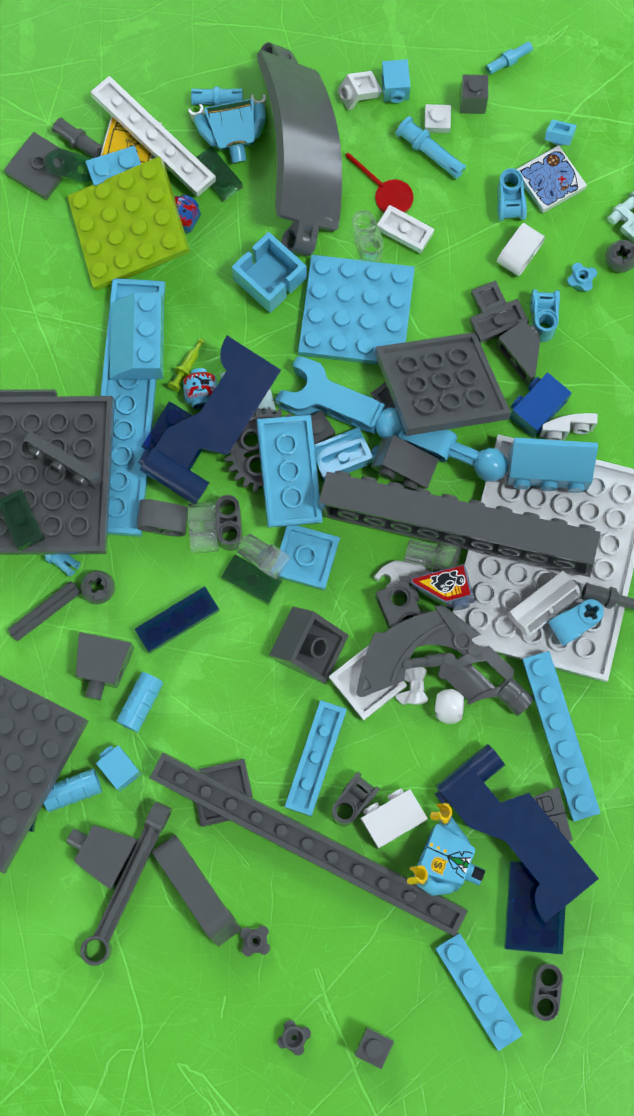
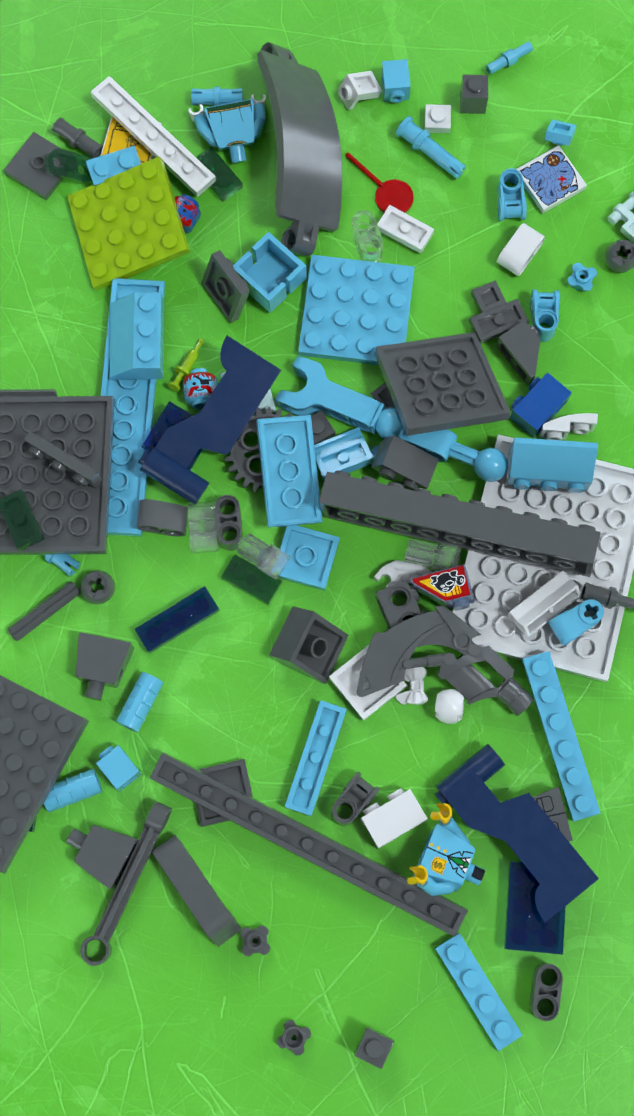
(225, 286): none -> dark grey plate

